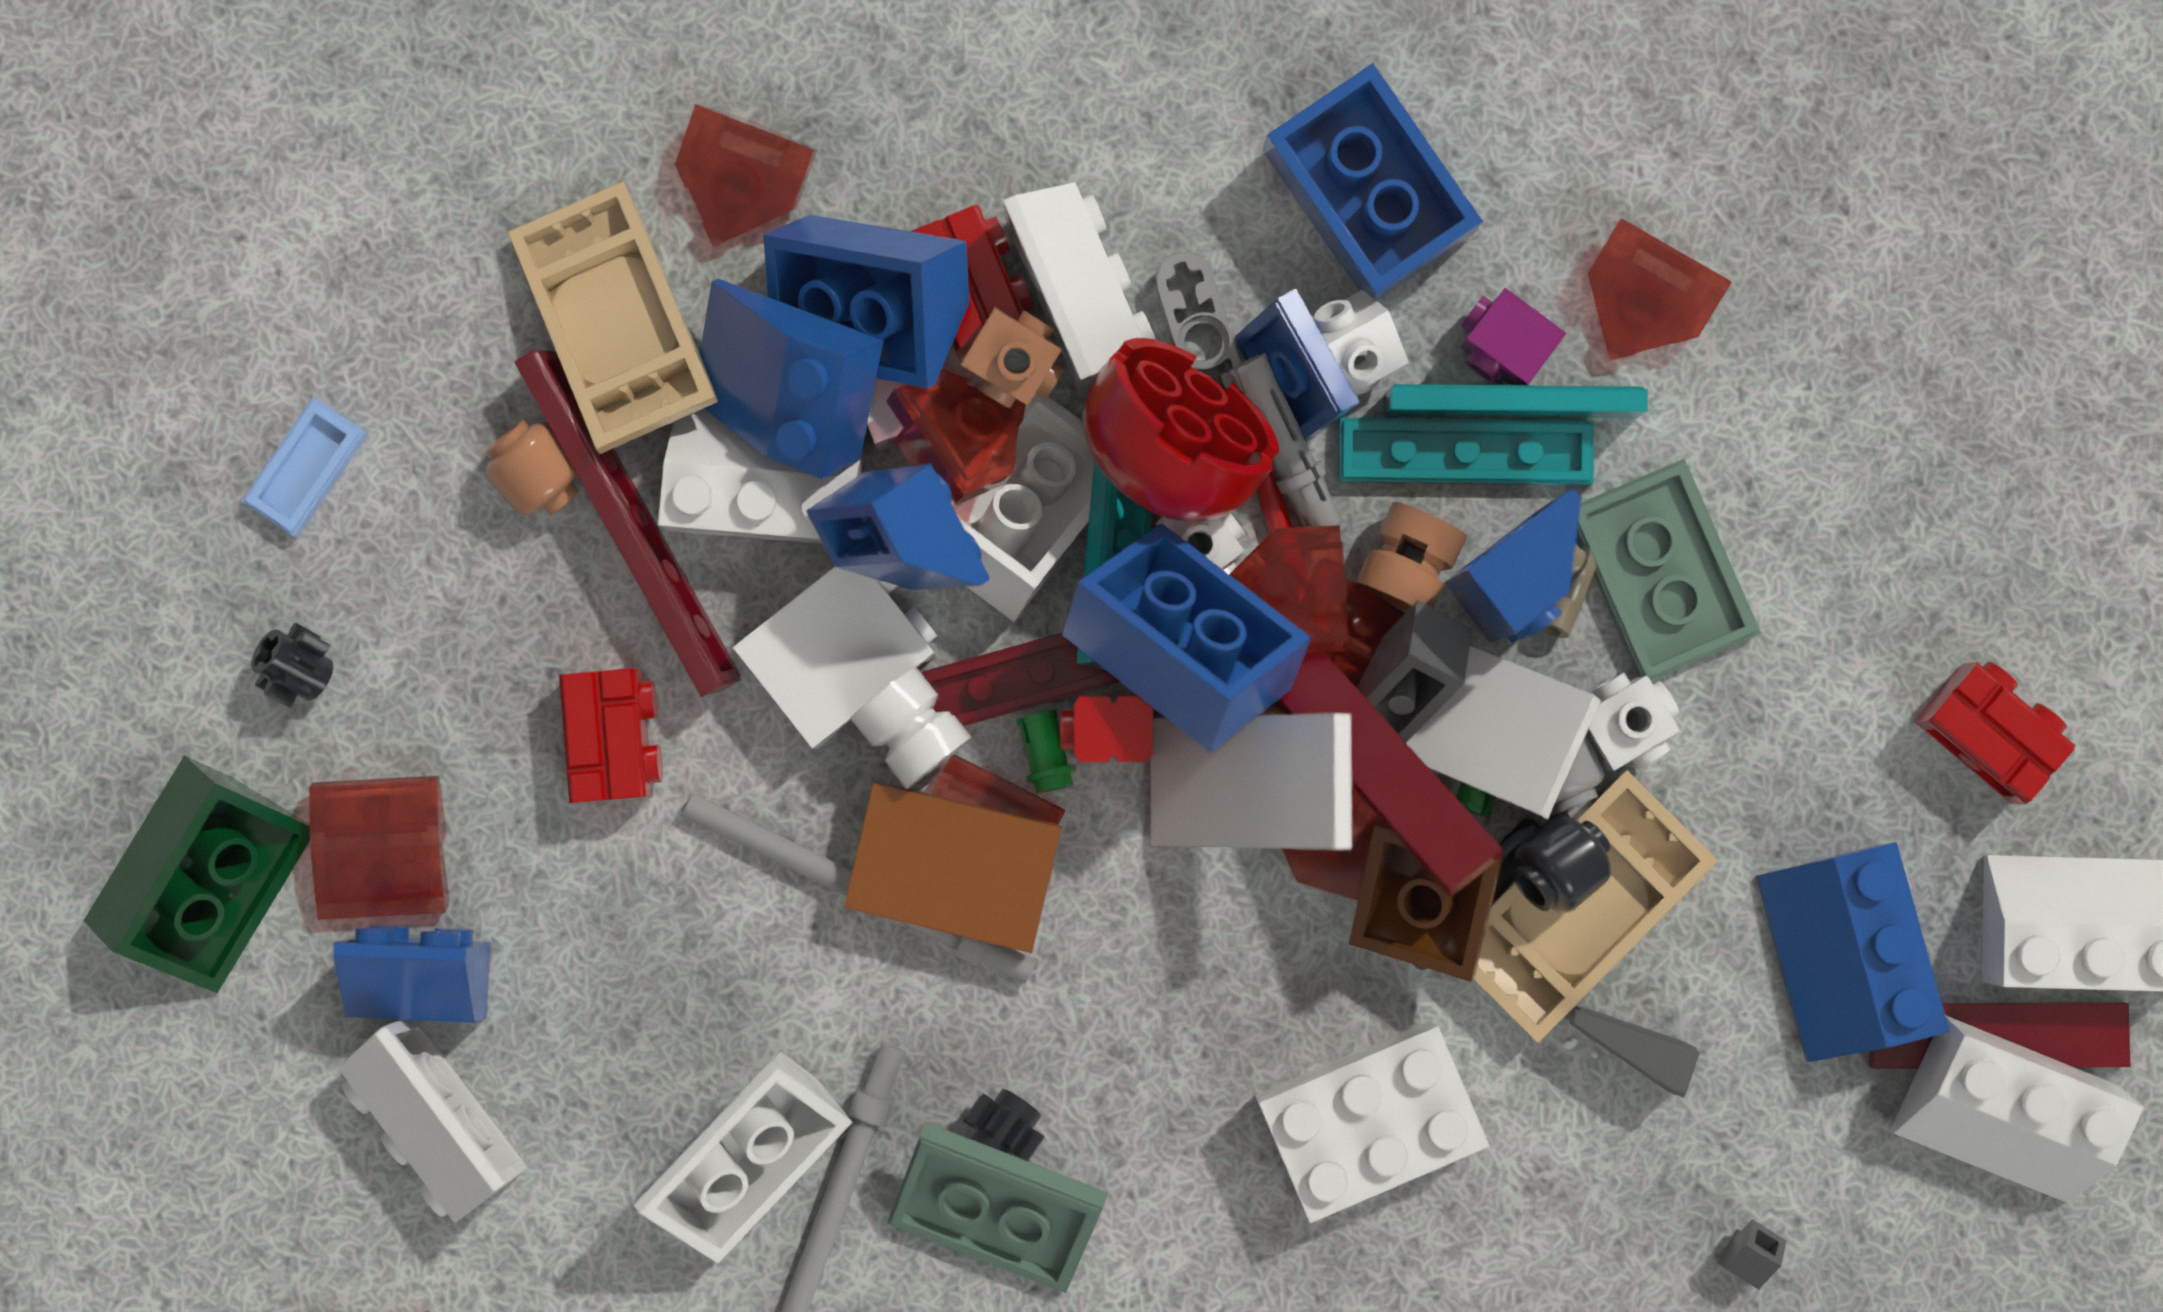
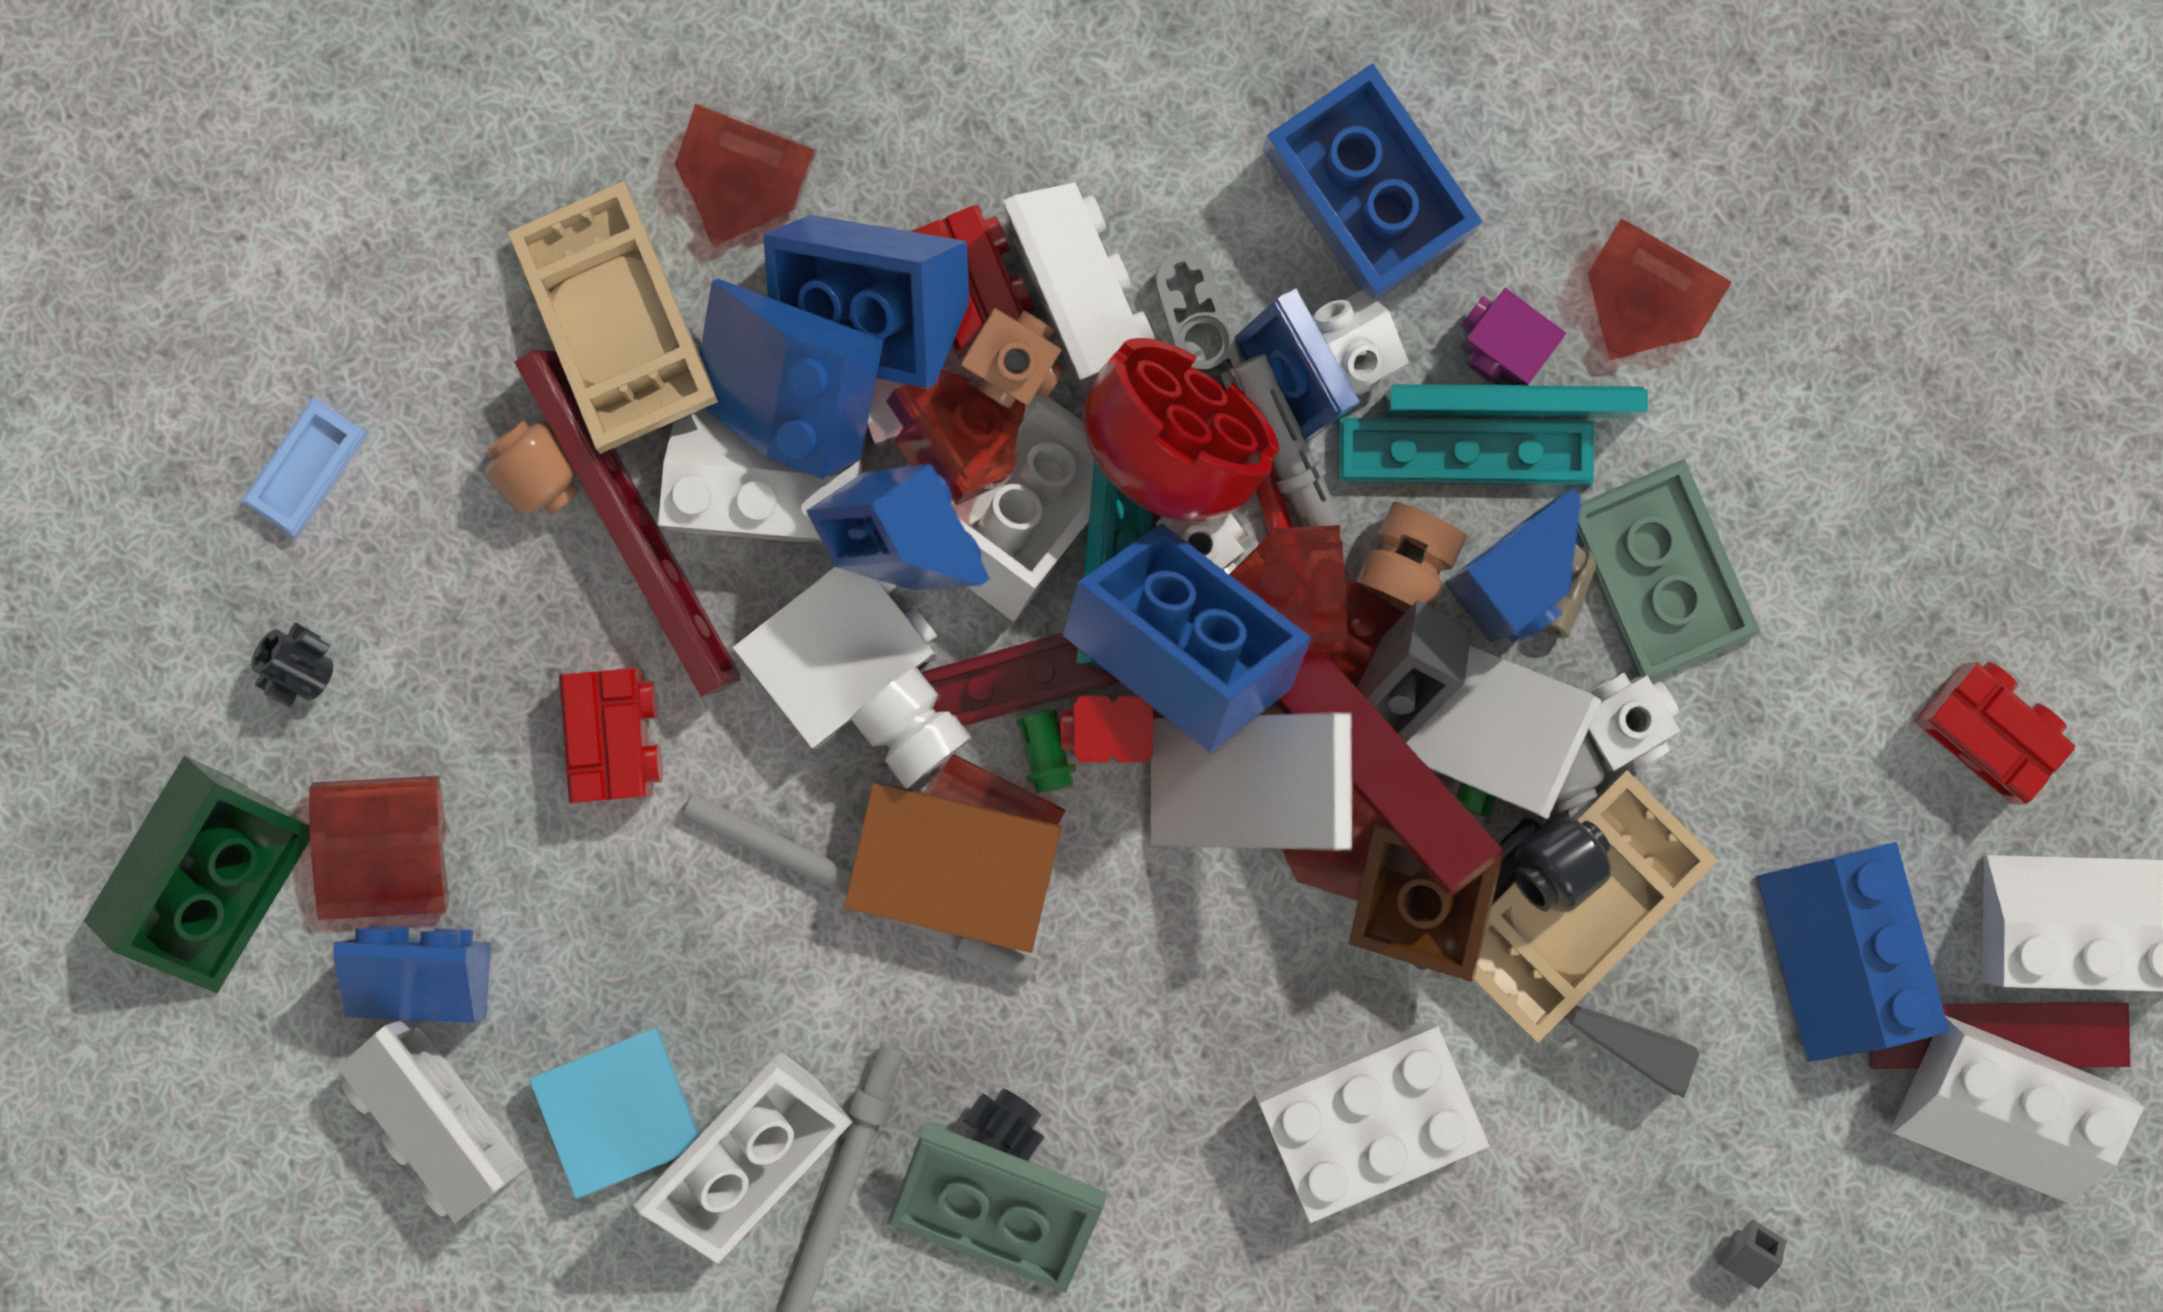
(615, 1112): none -> medium azure slope

